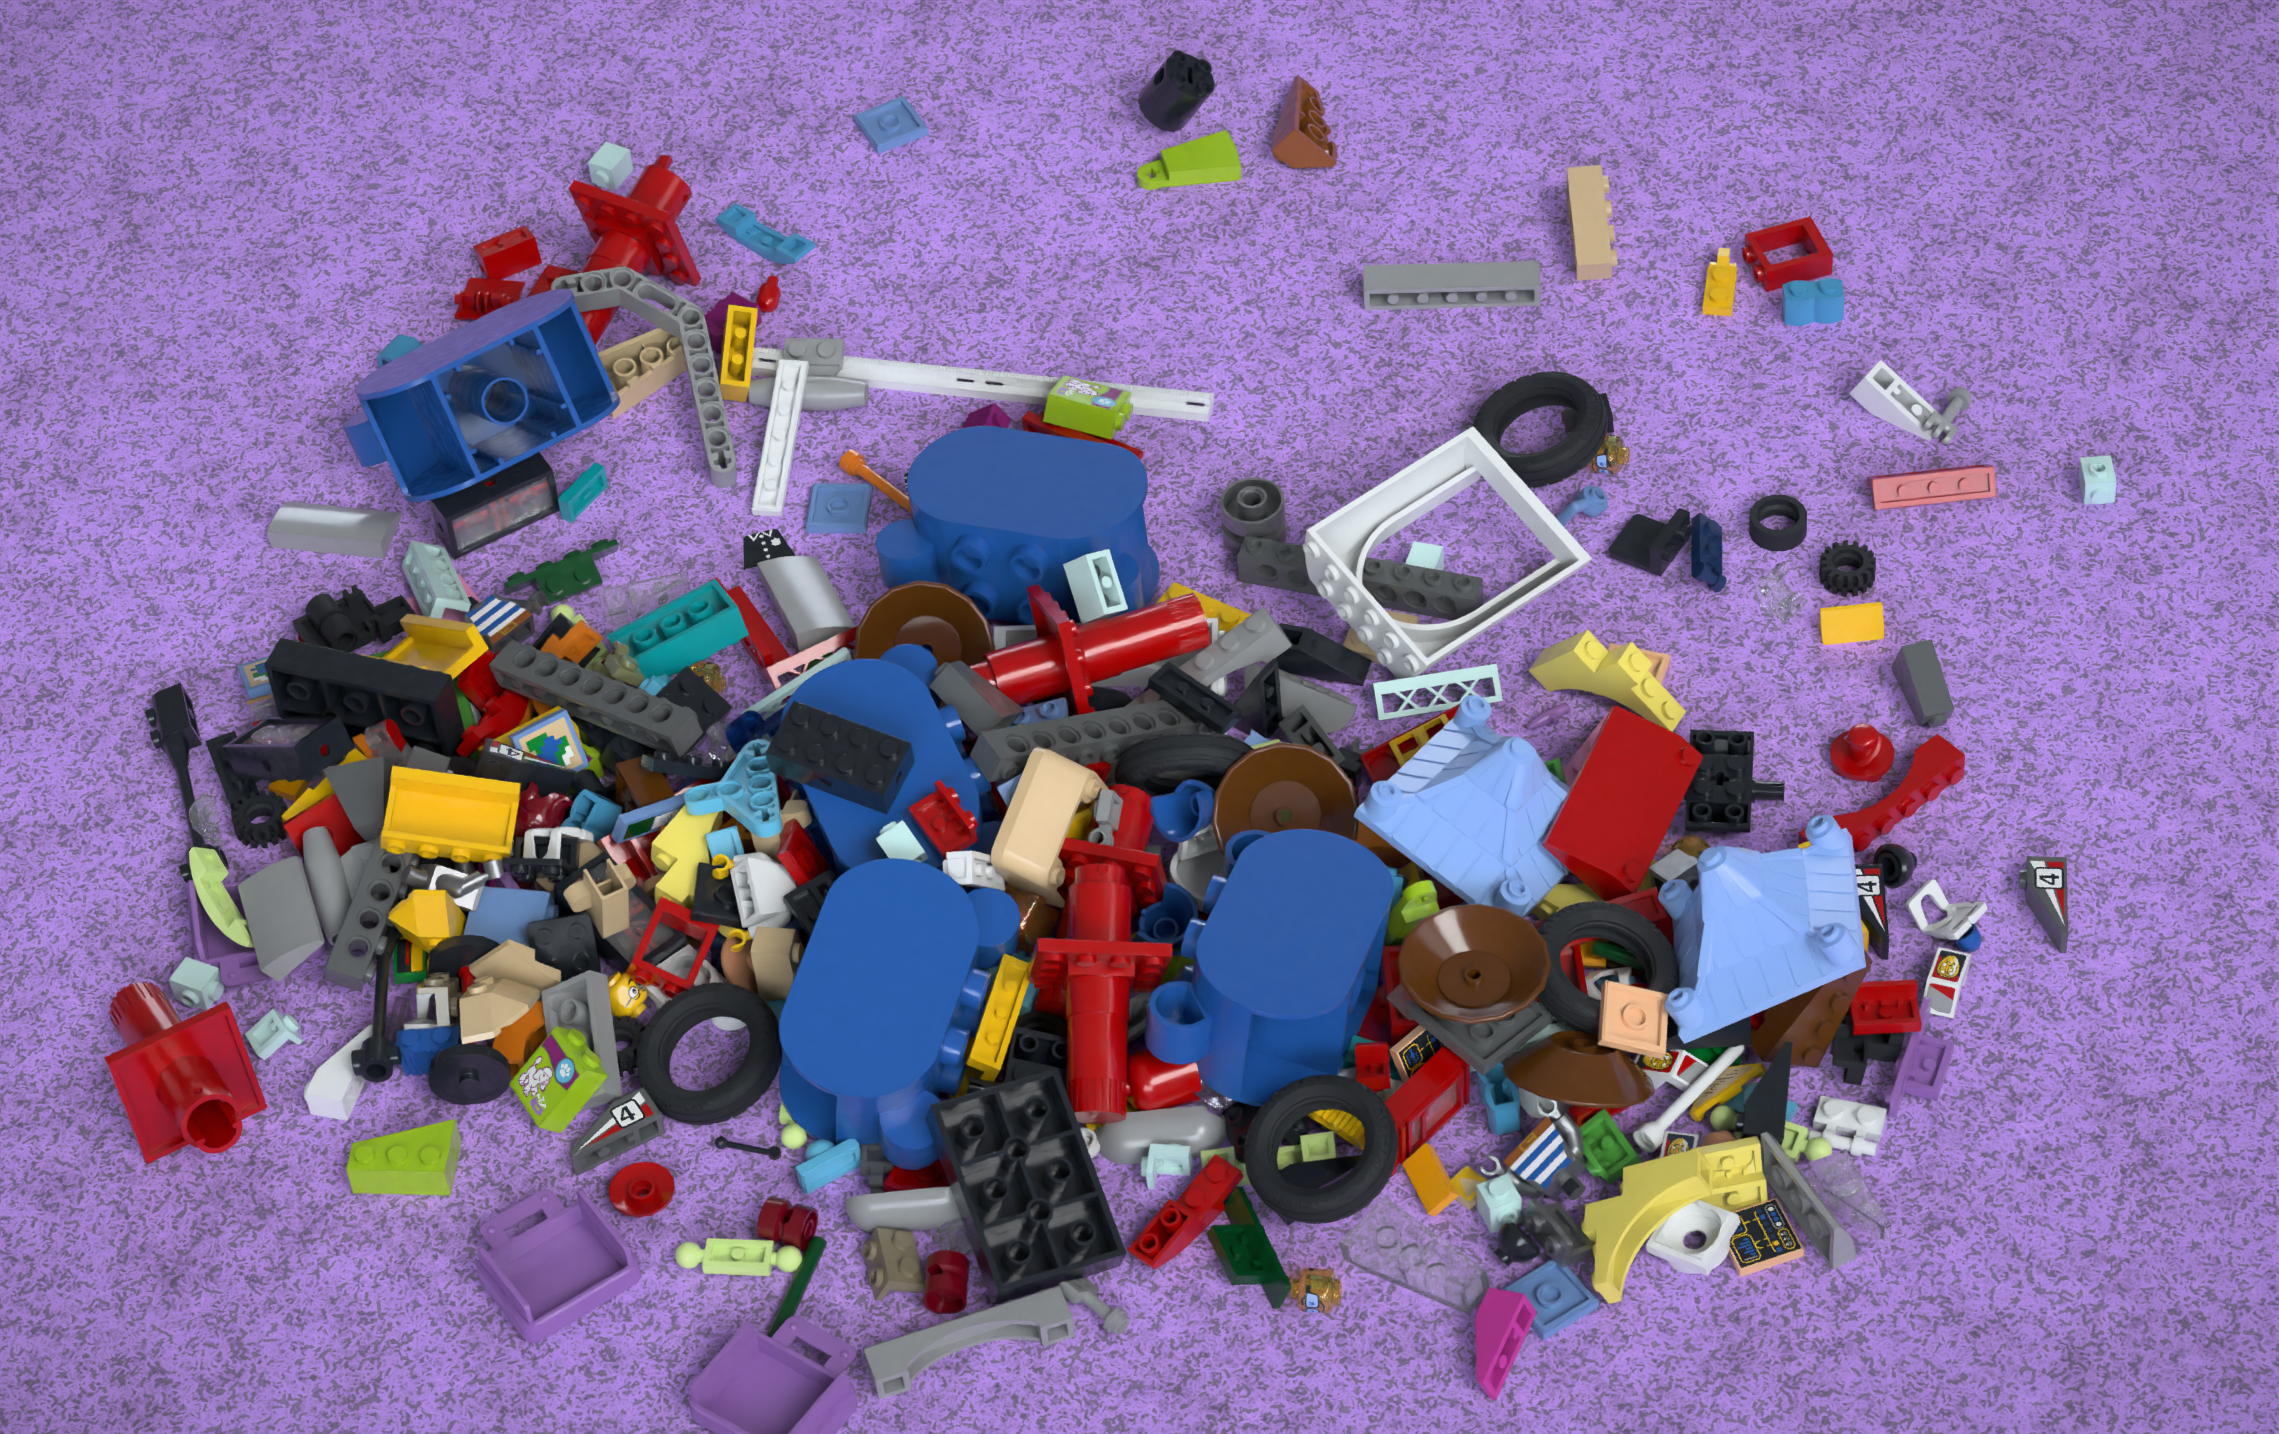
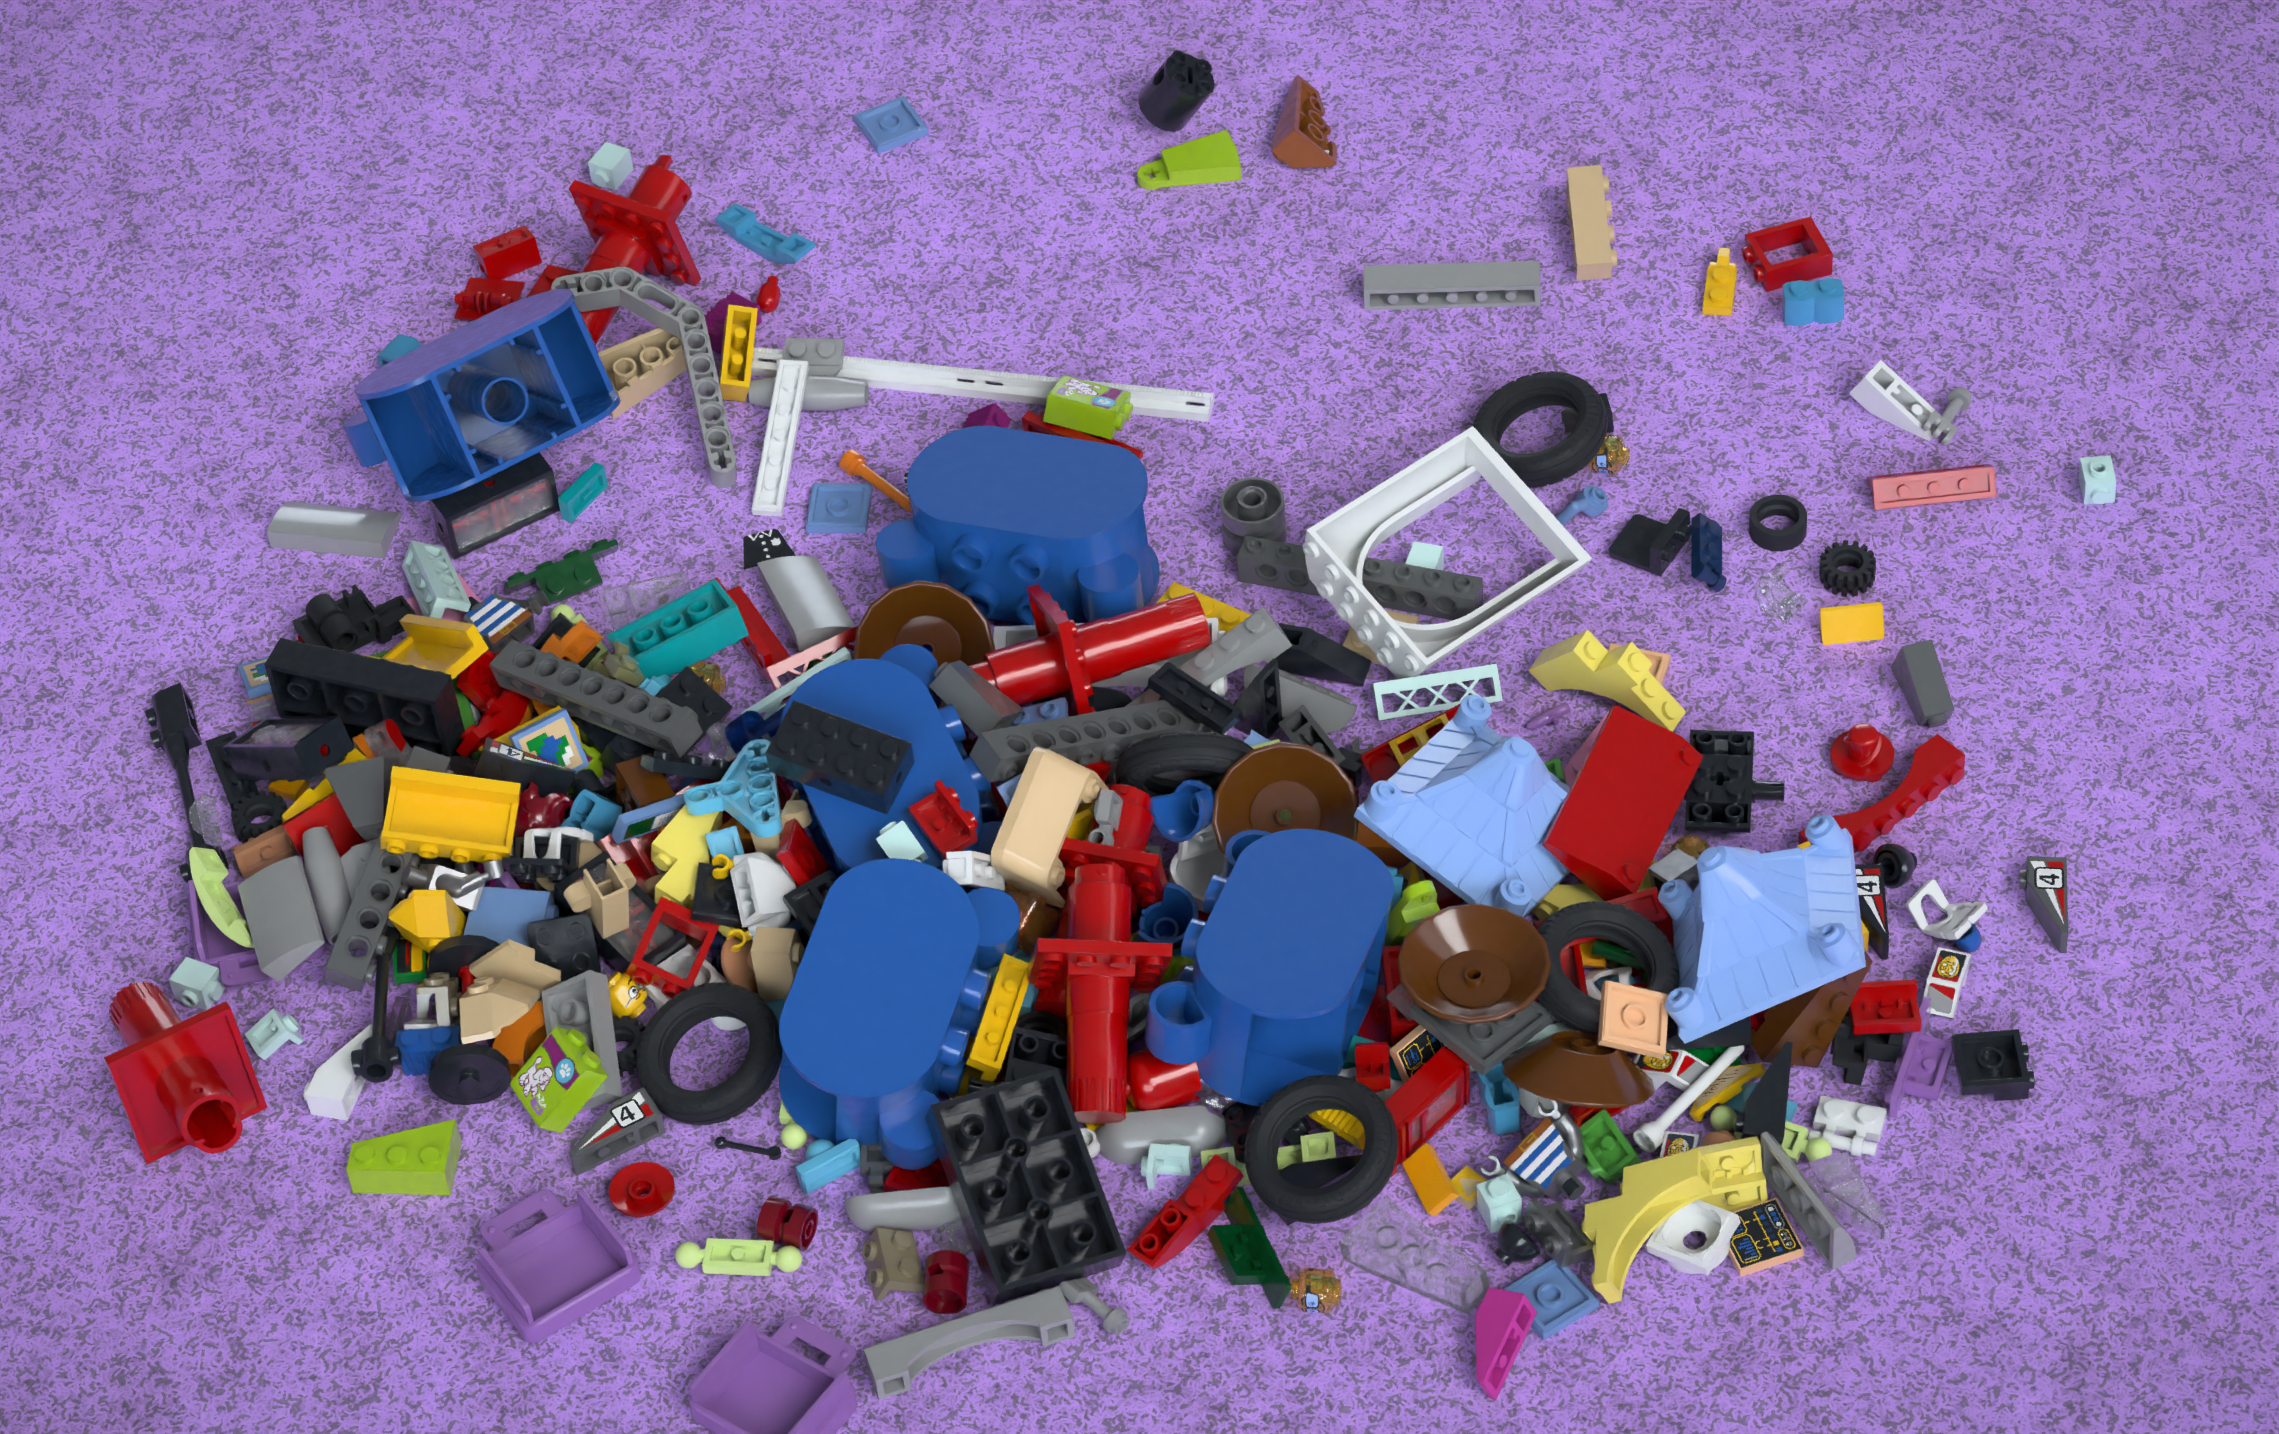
(263, 851): none -> nougat plate
(799, 1283): dark green piece -> none
(1095, 586): light aqua brick -> none
(1993, 1064): none -> black plate

